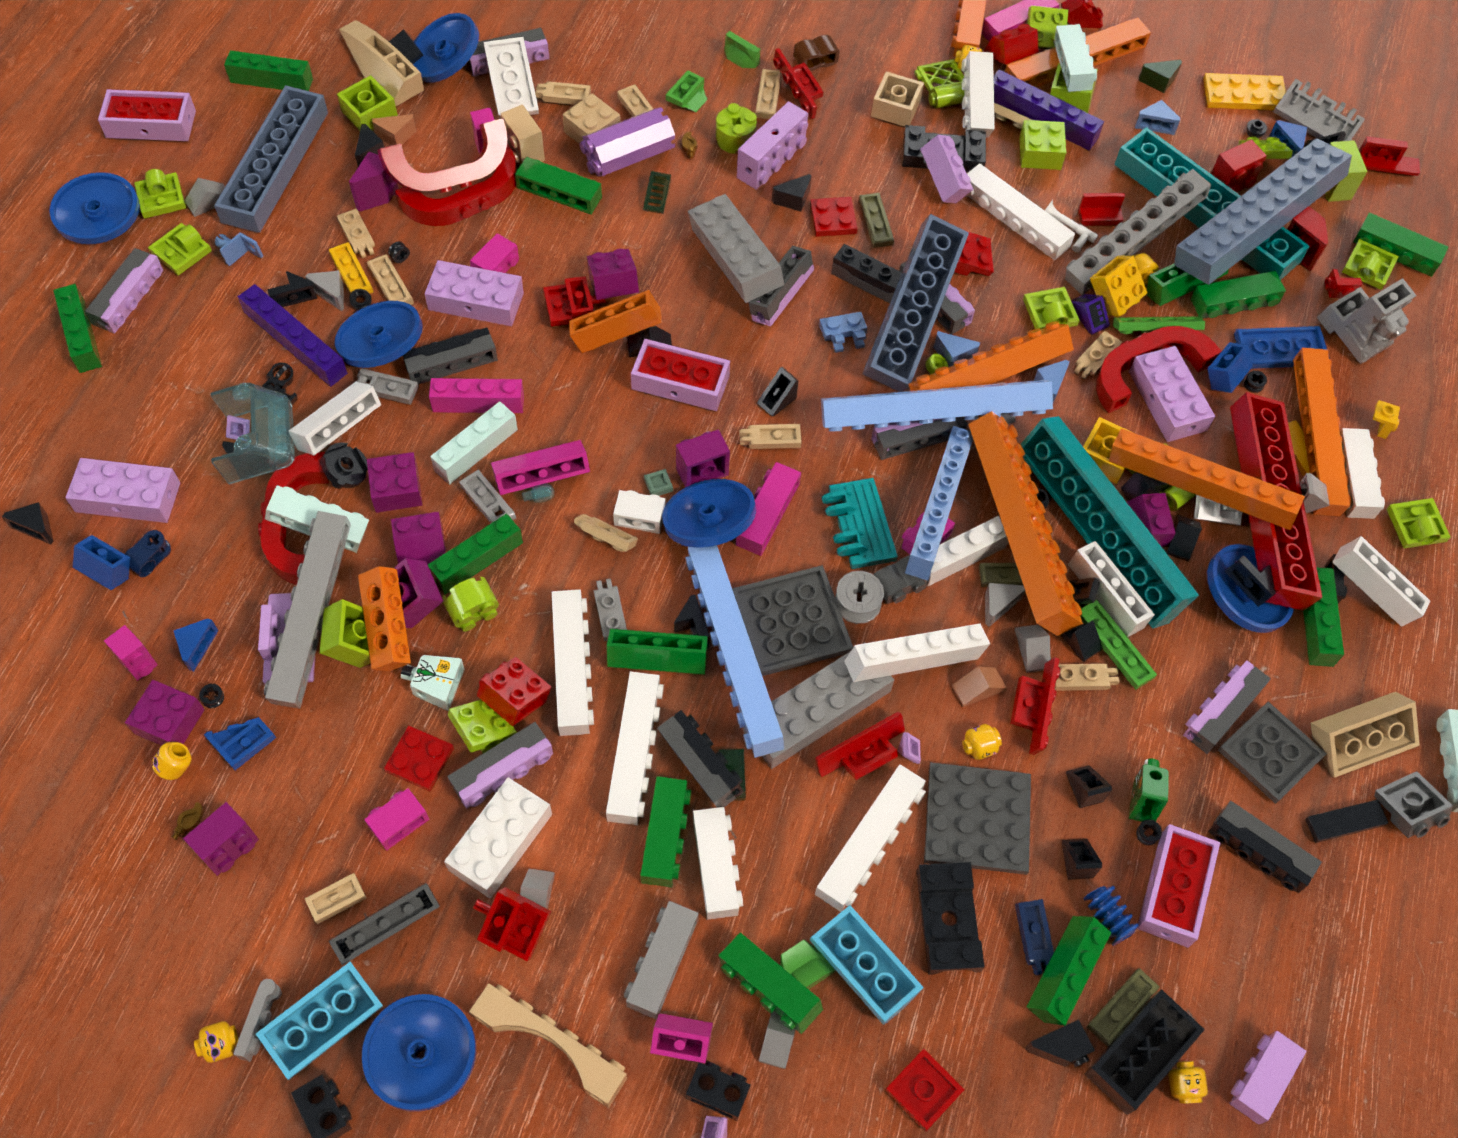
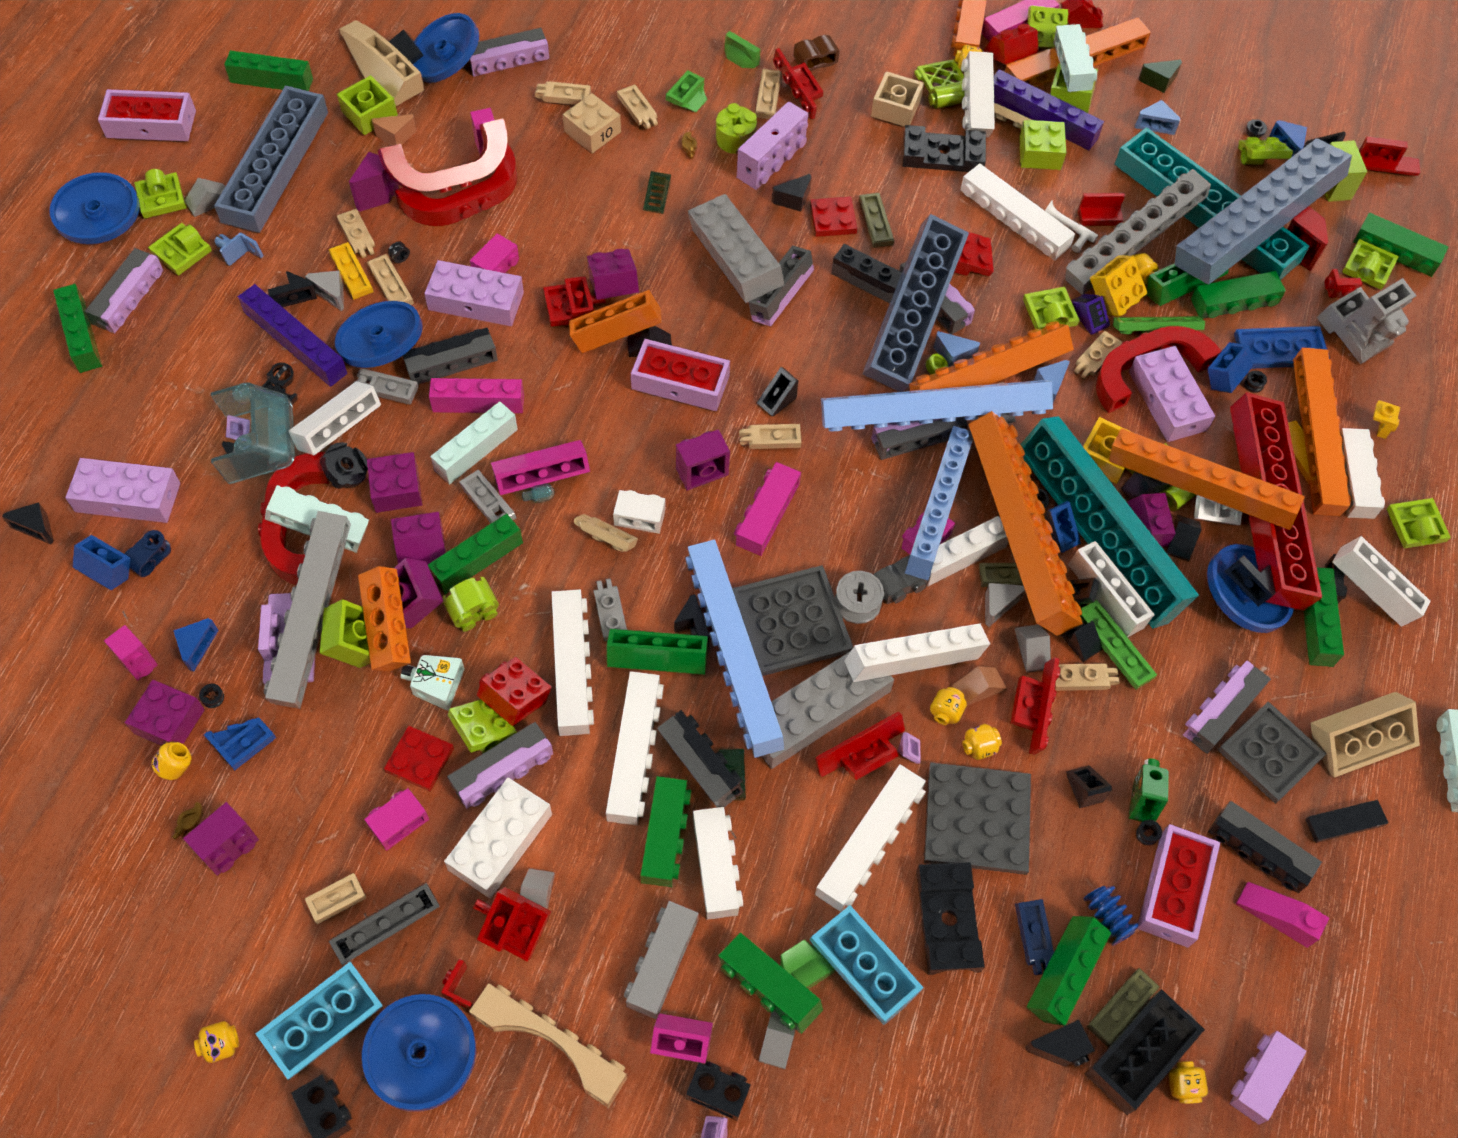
(257, 1018): light grey plate -> none
(360, 293): black plate -> none
(367, 142): black slope -> none
(450, 983): none -> red bracket
(510, 75): white plate -> none
(523, 134): tan brick -> none
(558, 185): green brick -> none
(627, 142): medium lavender brick -> none
(658, 483): sand green tile -> none
(709, 513): blue dish -> none
(843, 326): medium blue plate -> none
(863, 523): teal hinge -> none
(924, 1090): red plate -> none
(946, 169): lavender brick -> none
(948, 706): none -> yellow head
(1063, 526): none -> blue slope
(1080, 859): black slope -> none
(1239, 165): red brick -> none
(1243, 91): yellow plate -> none
(1283, 913): none -> dark pink slope
(1314, 492): light grey slope -> none
(1316, 115): light grey hinge -> none
(1414, 805): dark grey plate -> none

